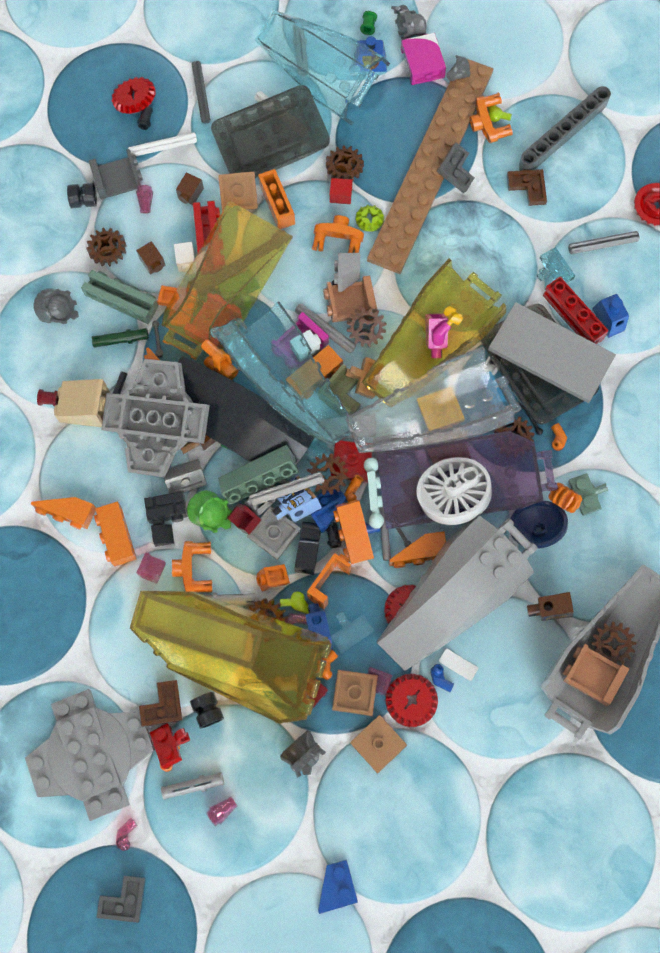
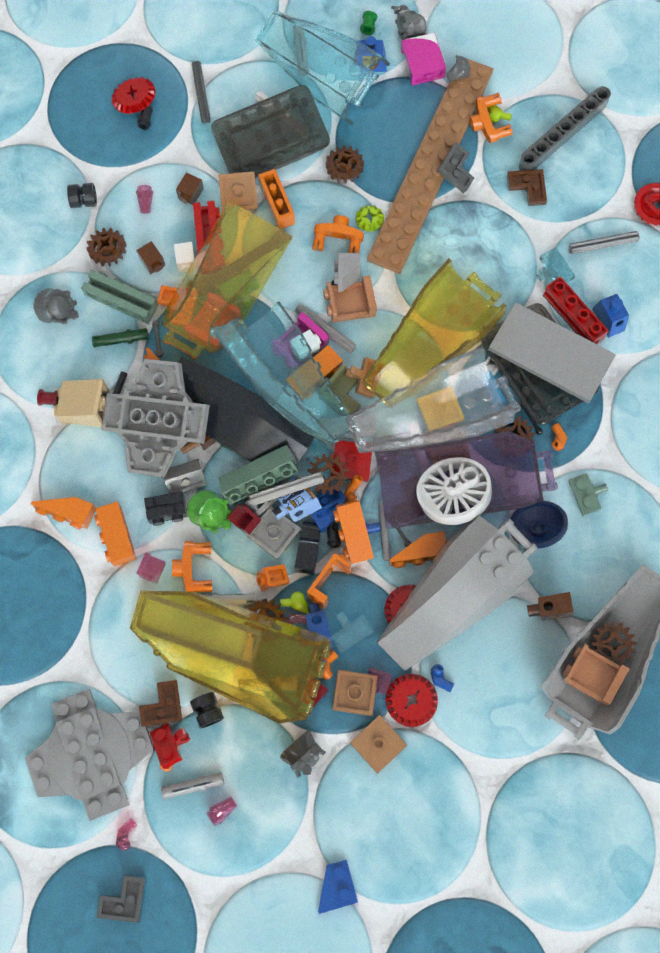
(116, 176): dark grey panel -> none
(162, 534): black slope -> none
(163, 144): white axle -> none
(218, 360): orange connector -> none
(341, 191): red panel -> none
(370, 333): reddish brown gear -> none
(376, 519): light aqua plate -> none
(437, 329): dark pink torso -> none
(458, 664): white sticker -> none
(565, 498): orange gear -> none

